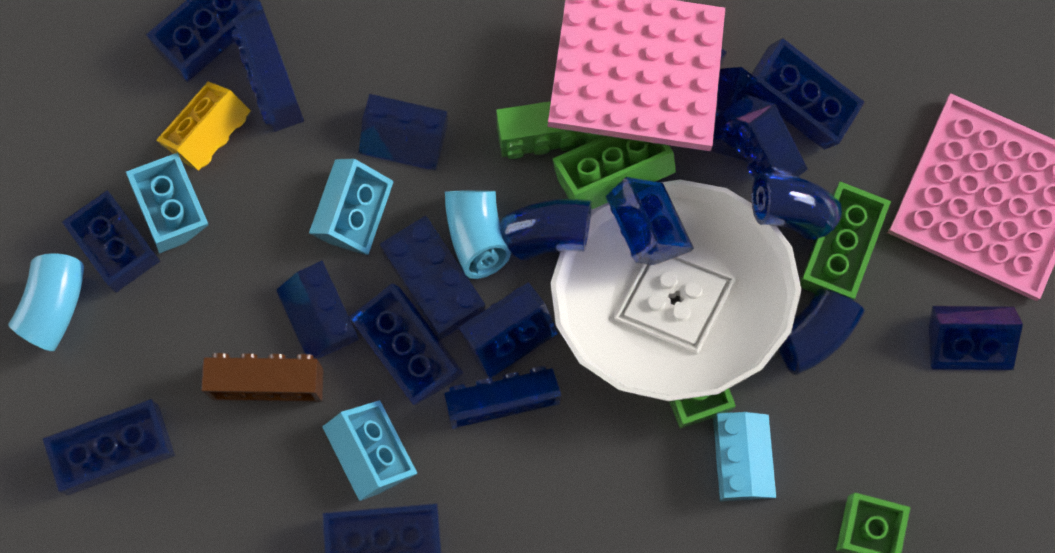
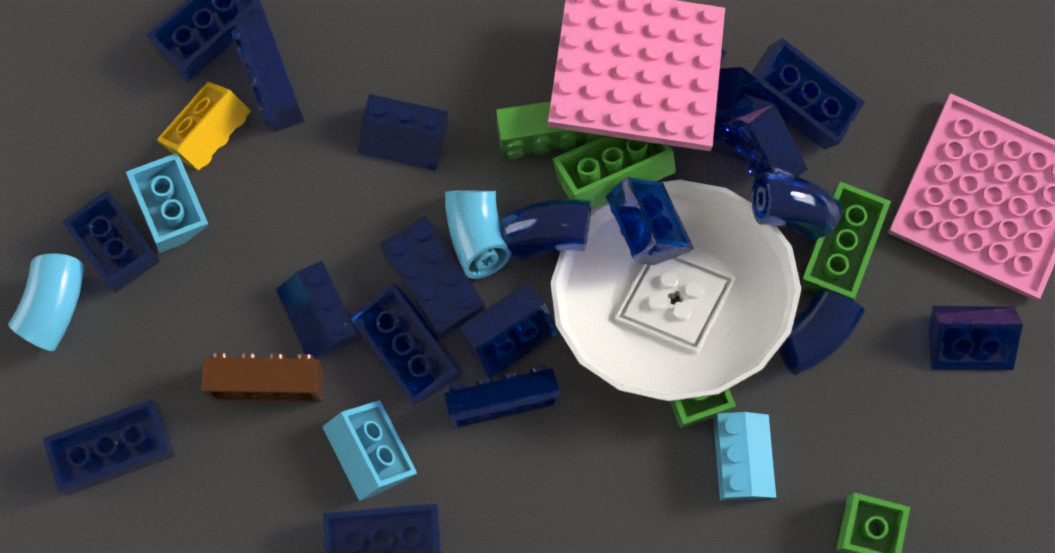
(351, 206): medium azure slope -> none

